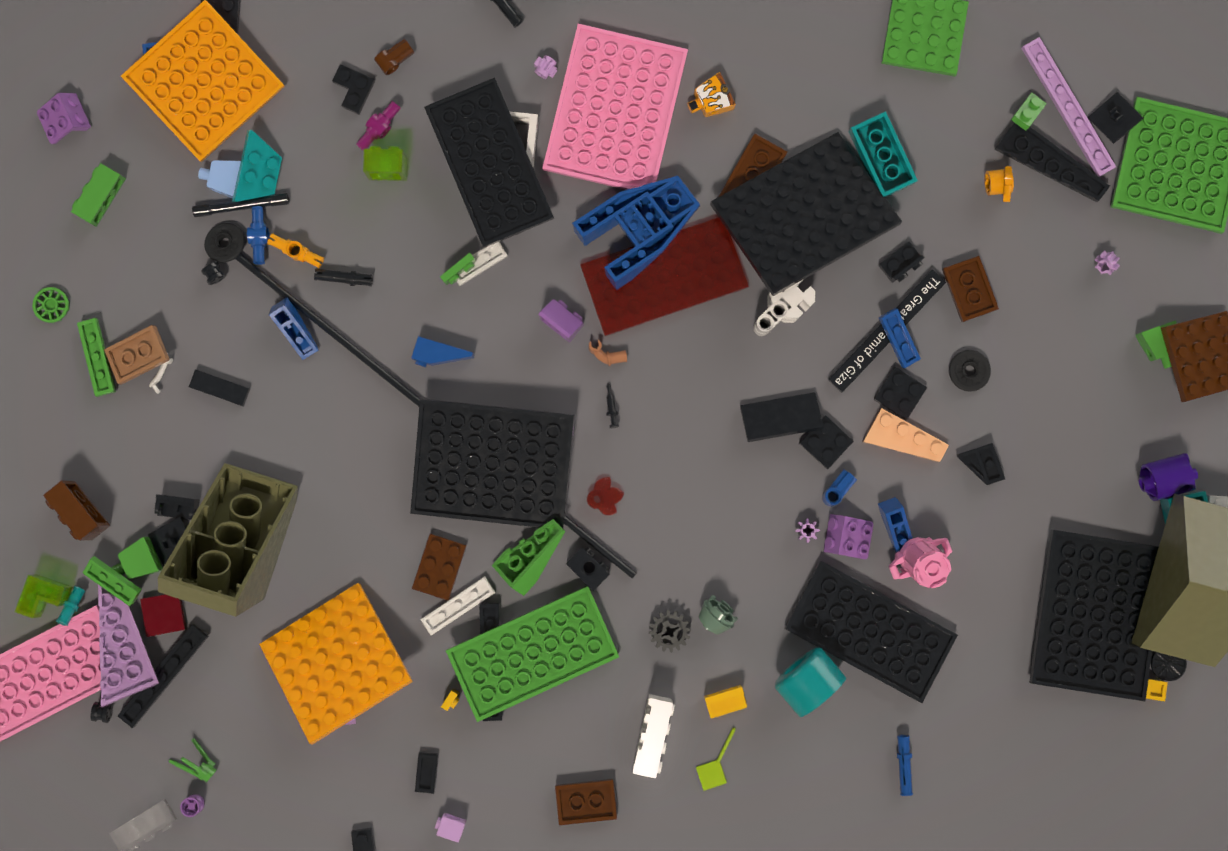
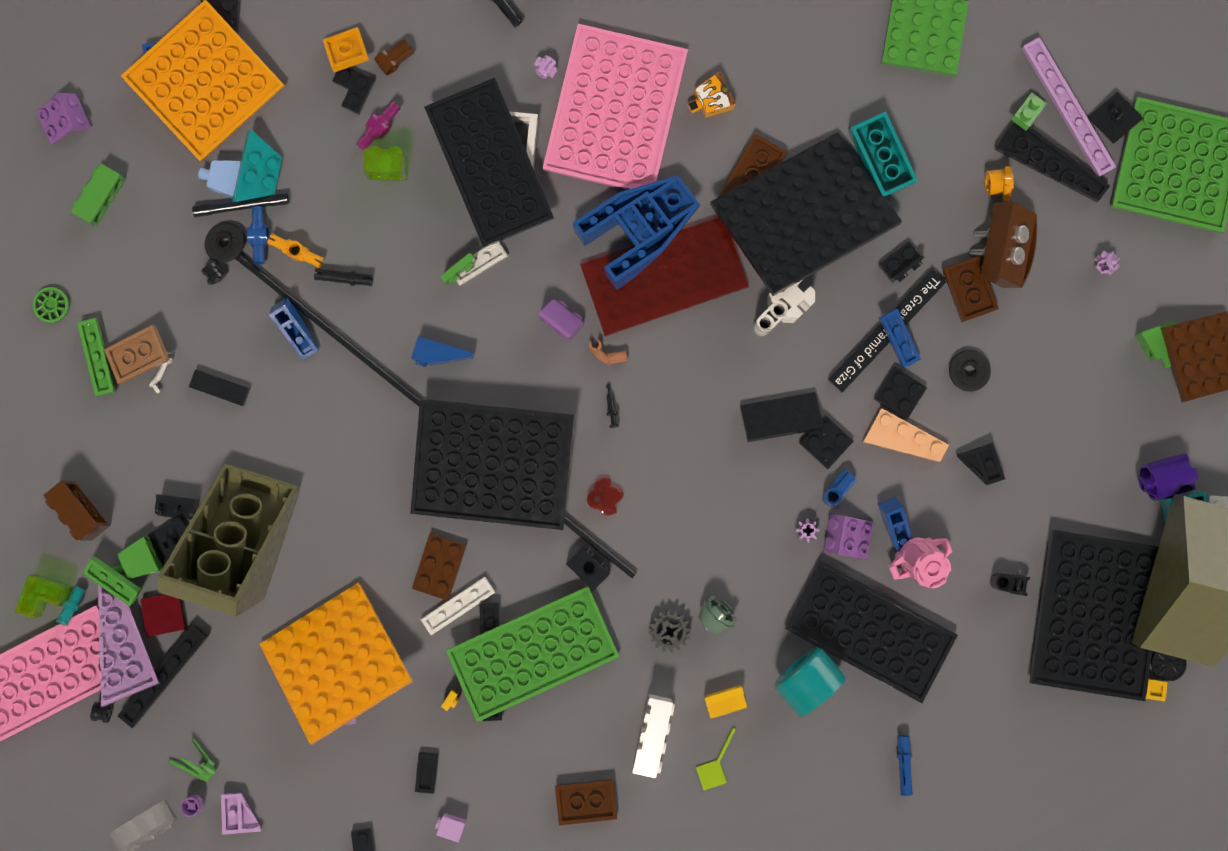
(237, 815): none -> lavender wing
(345, 49): none -> light orange plate
(526, 561): bright green wedge -> none
(1009, 245): none -> reddish brown piece
(1013, 583): none -> black piece

